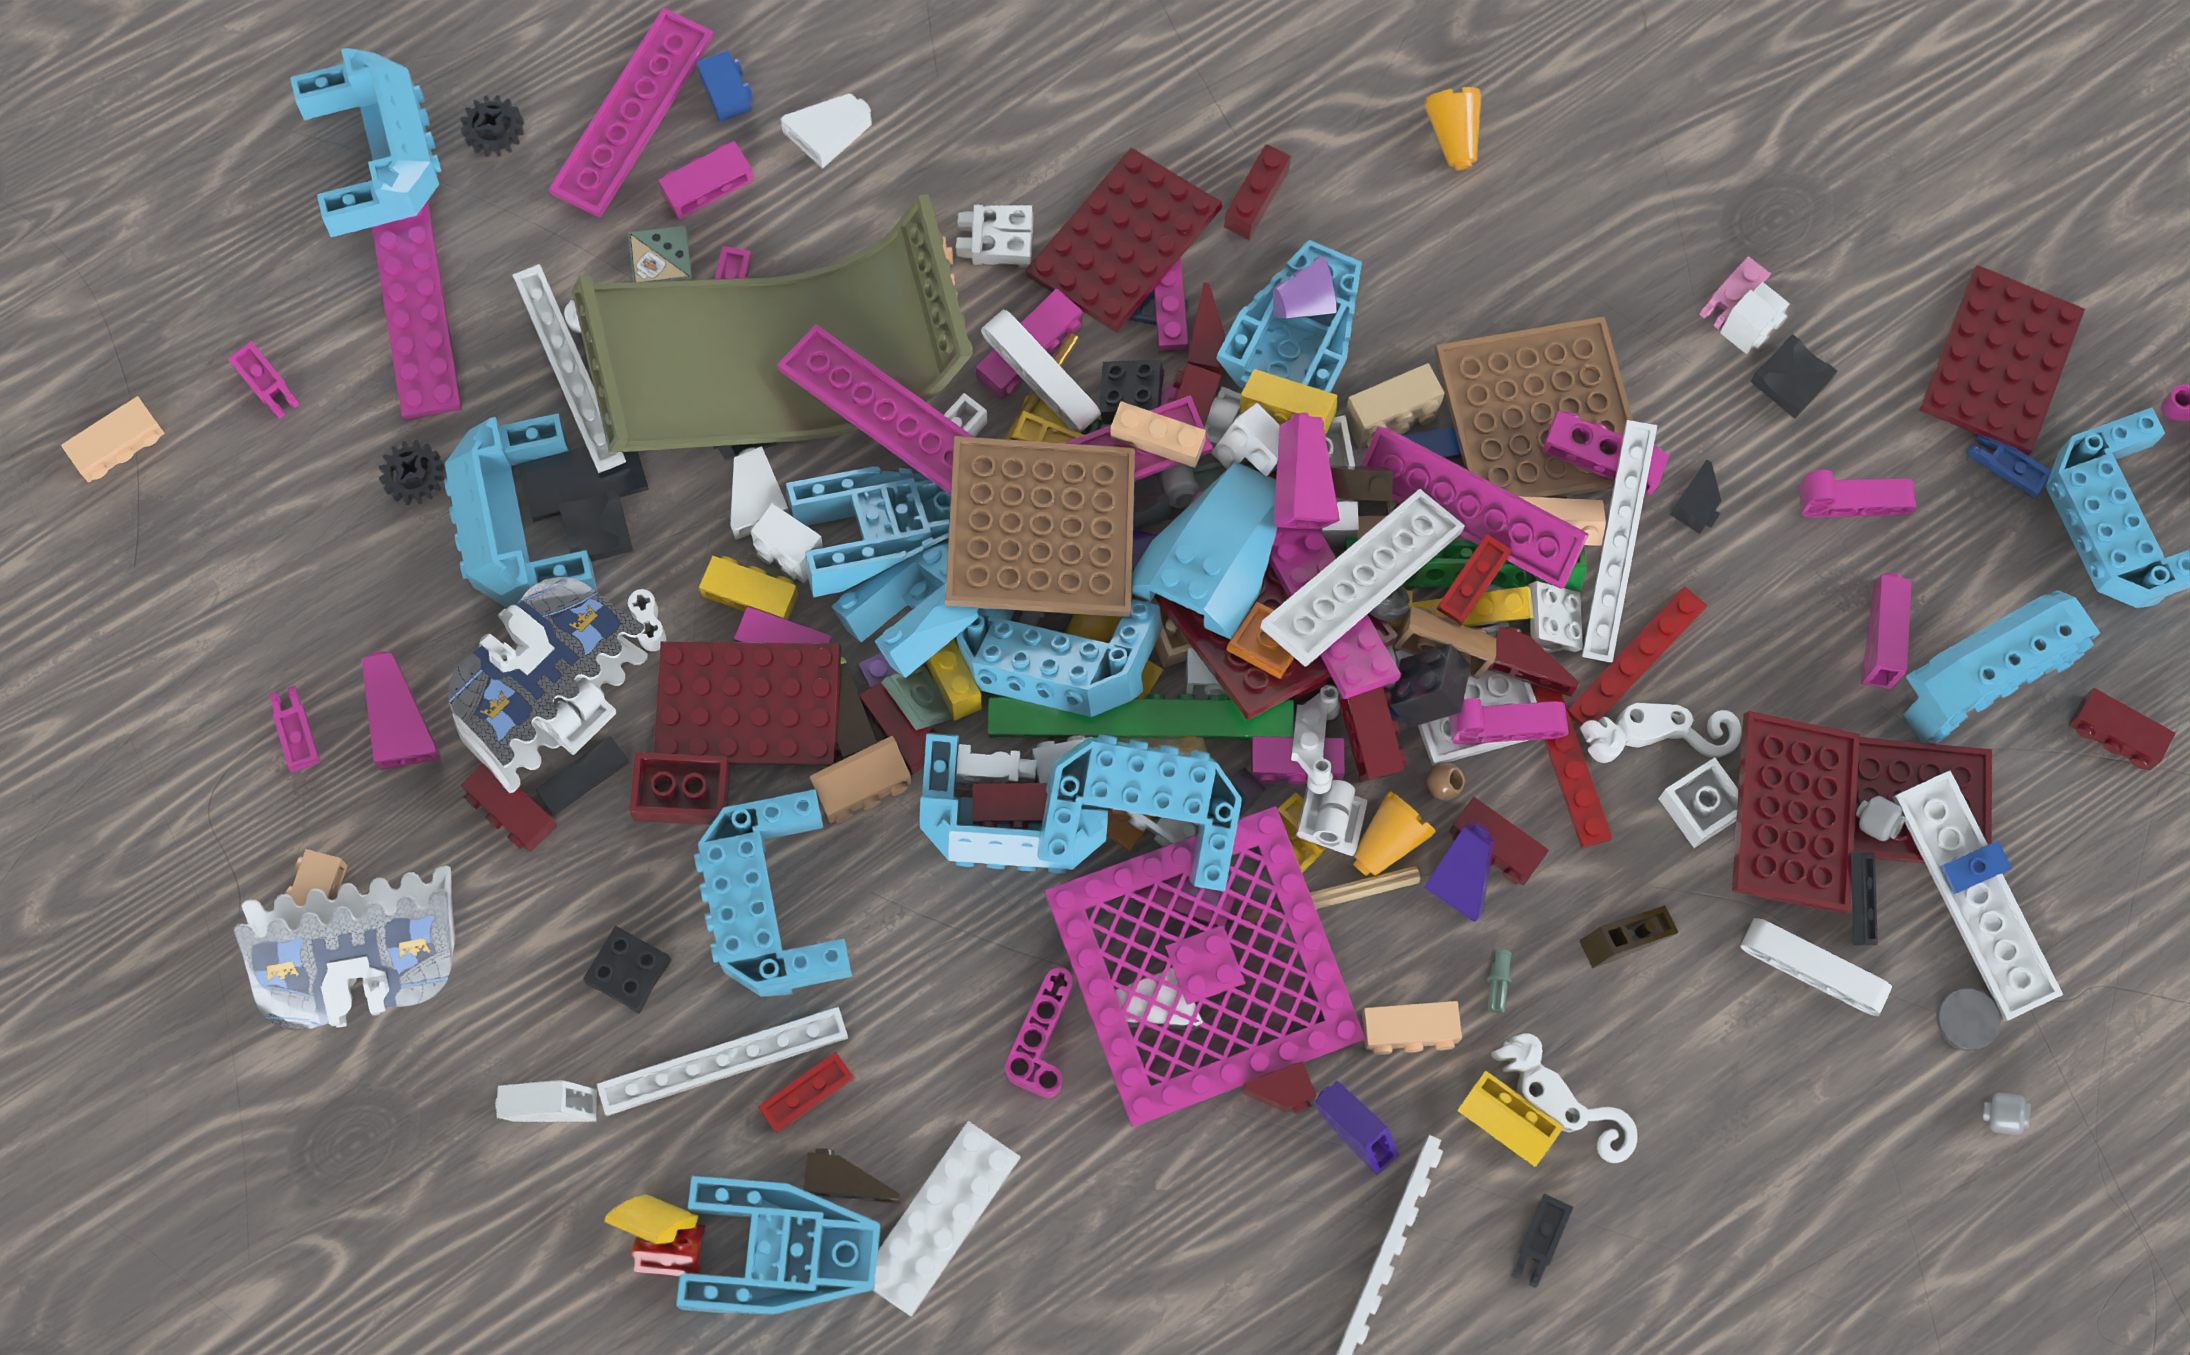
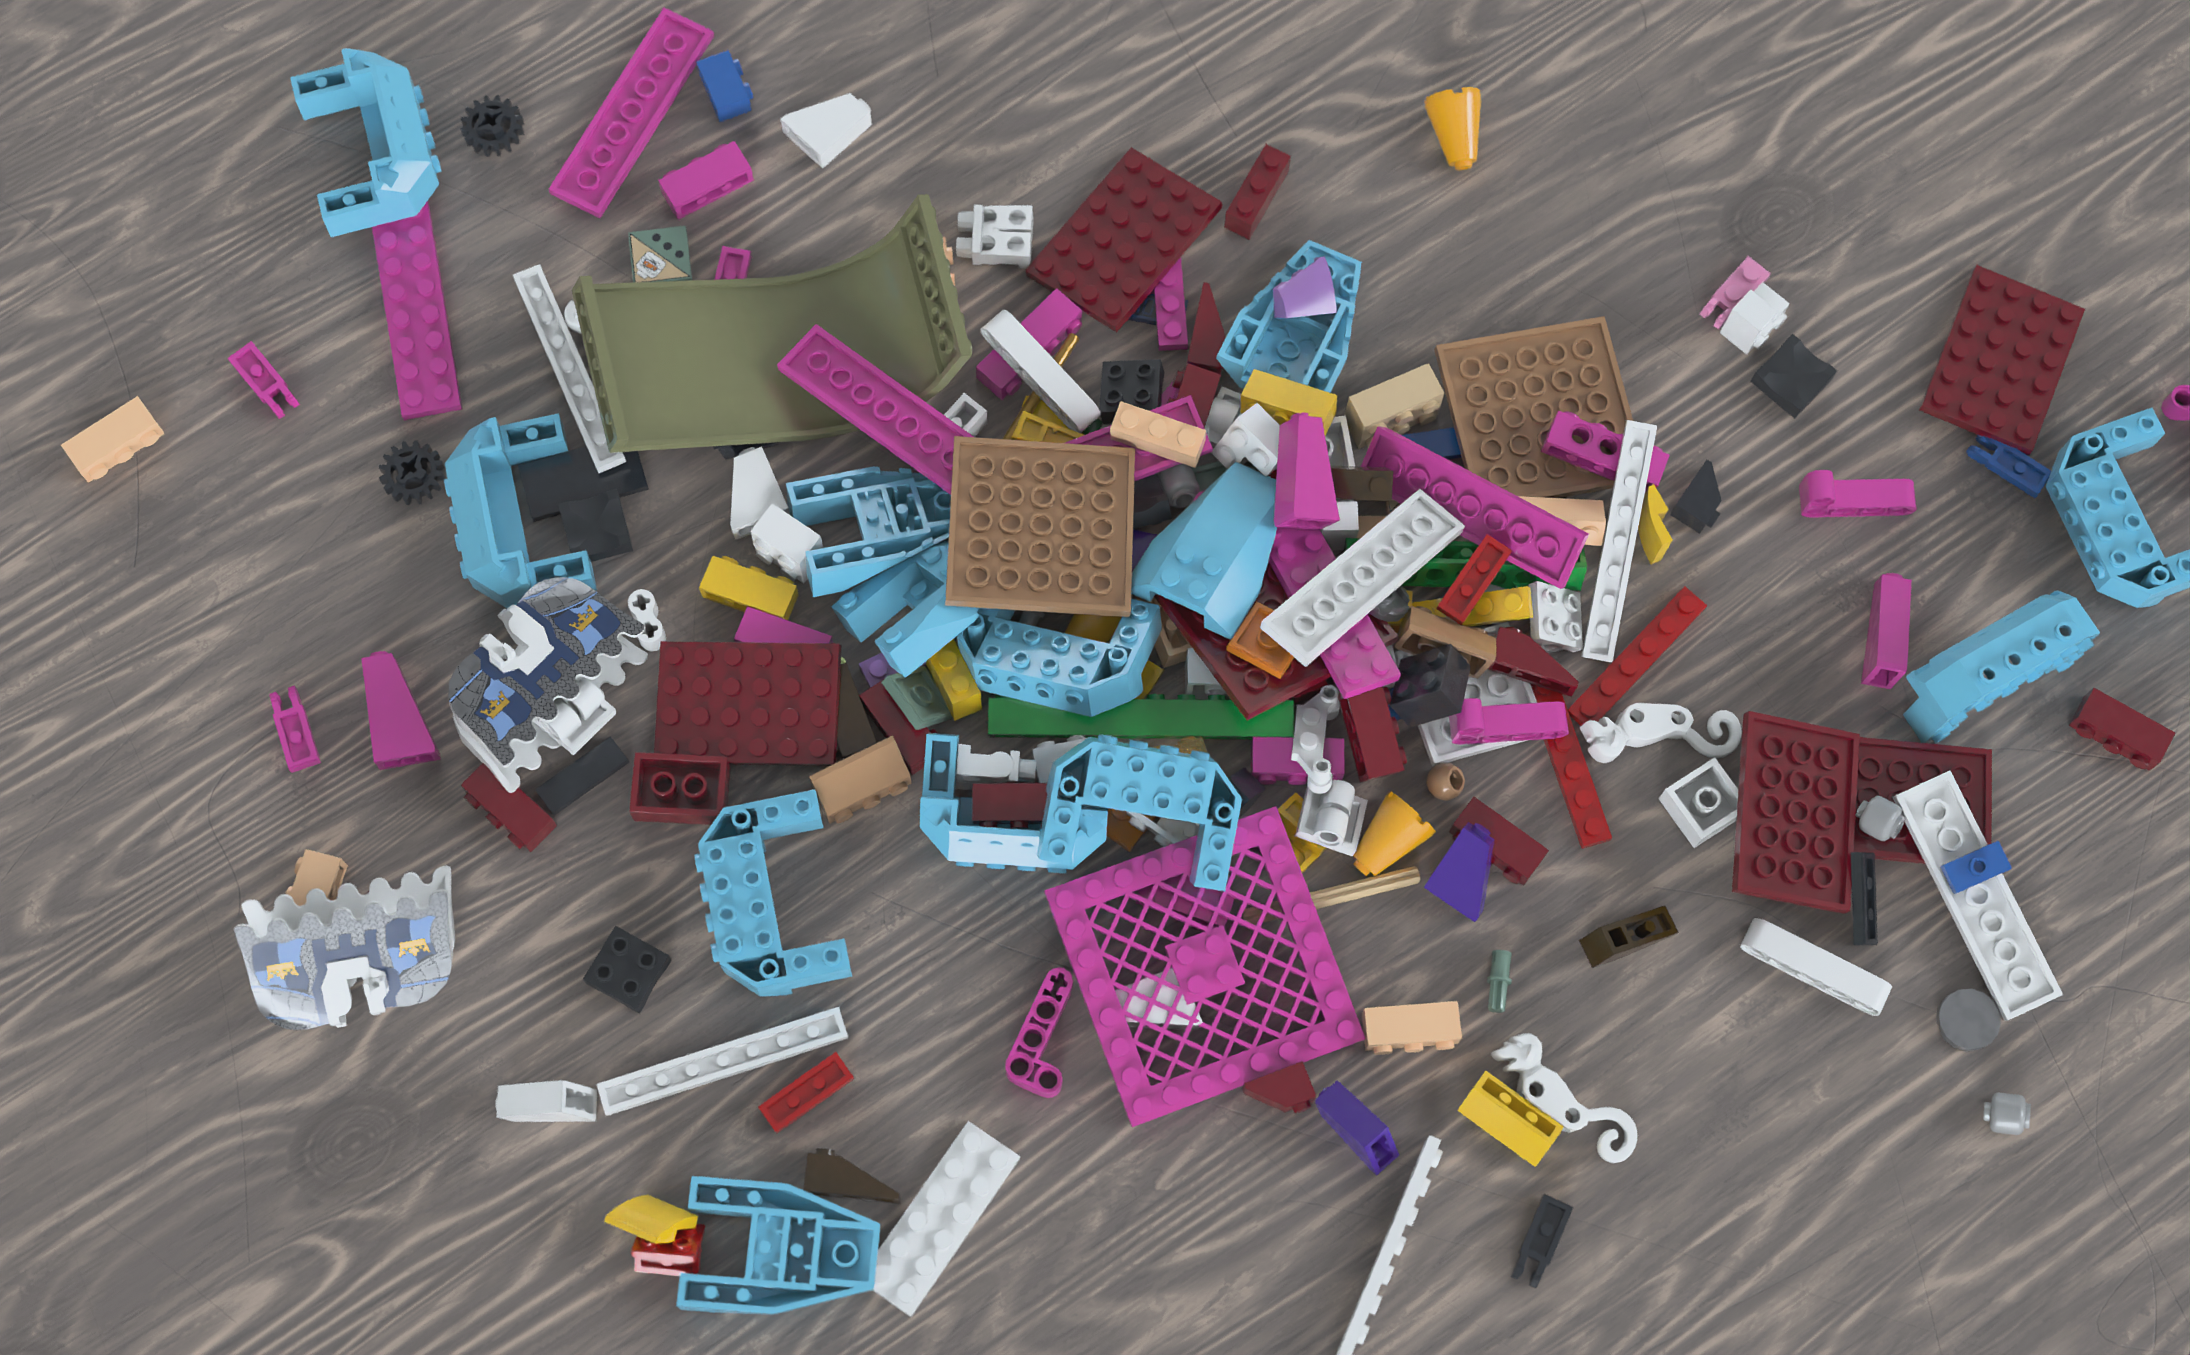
(1651, 529): none -> yellow slope

